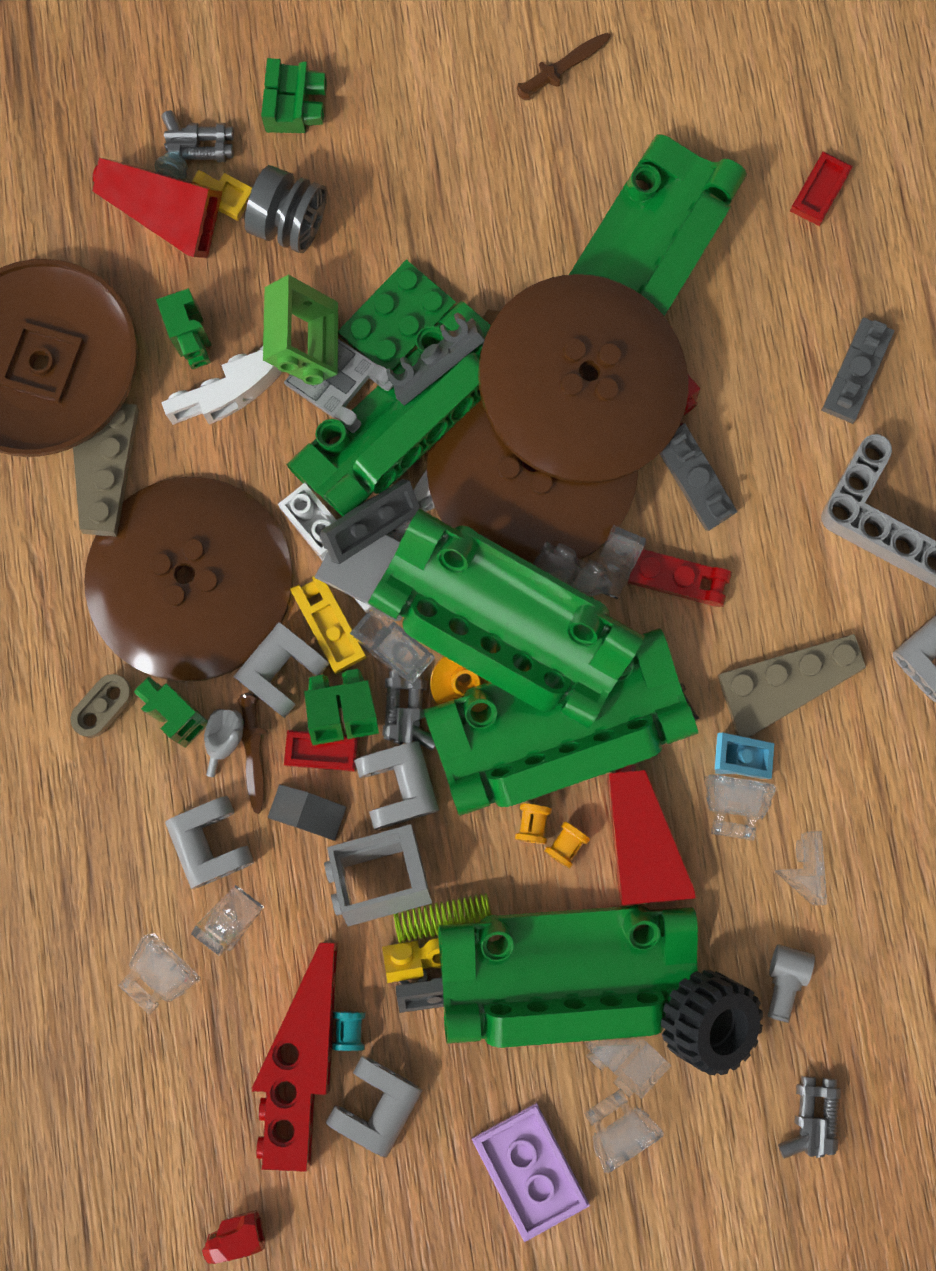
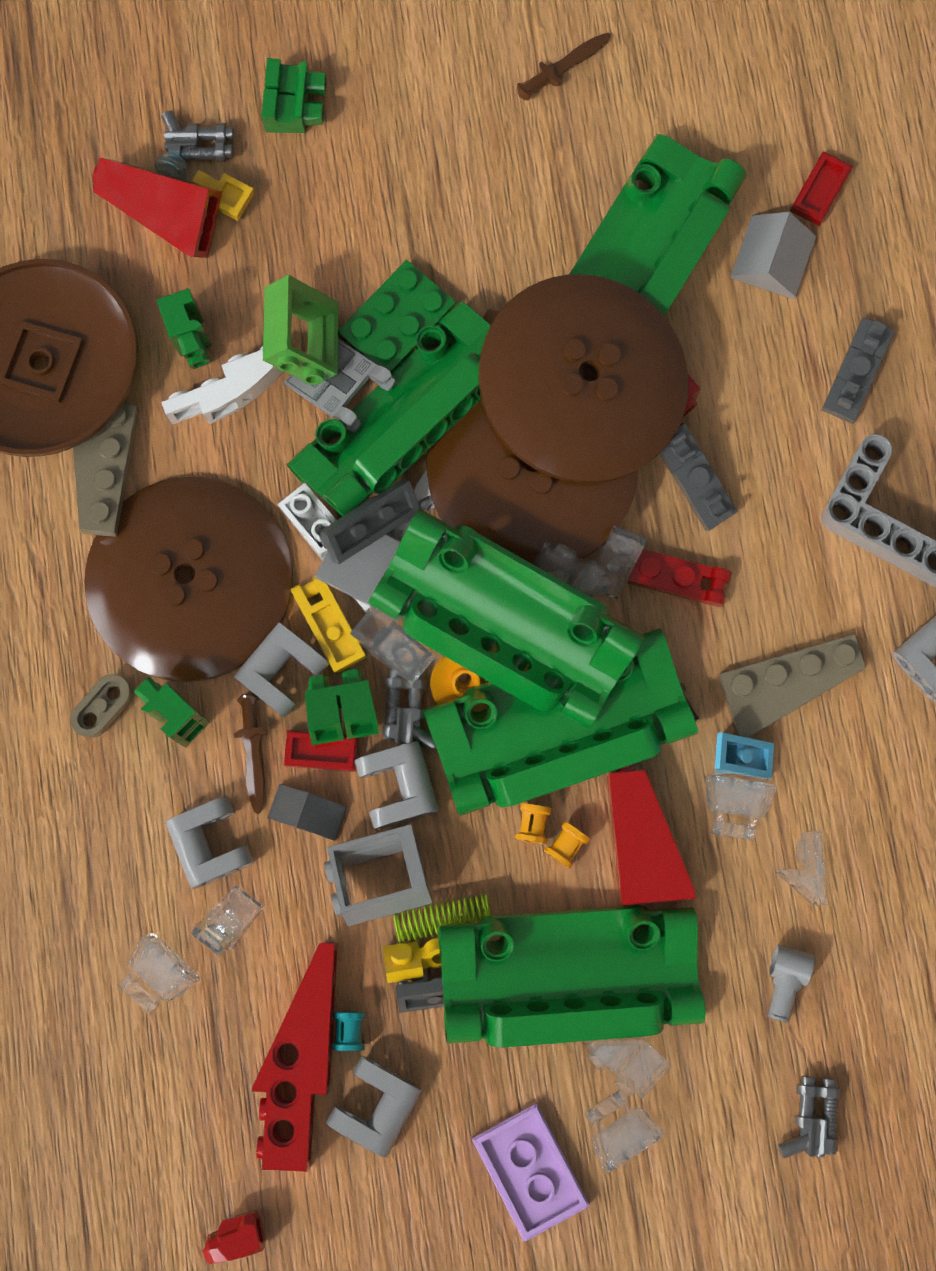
(222, 736): light grey piece -> none
(285, 209): dark grey wheel -> none
(436, 359): dark grey plate -> none
(712, 1022): black tyre -> none
(774, 253): none -> light grey slope

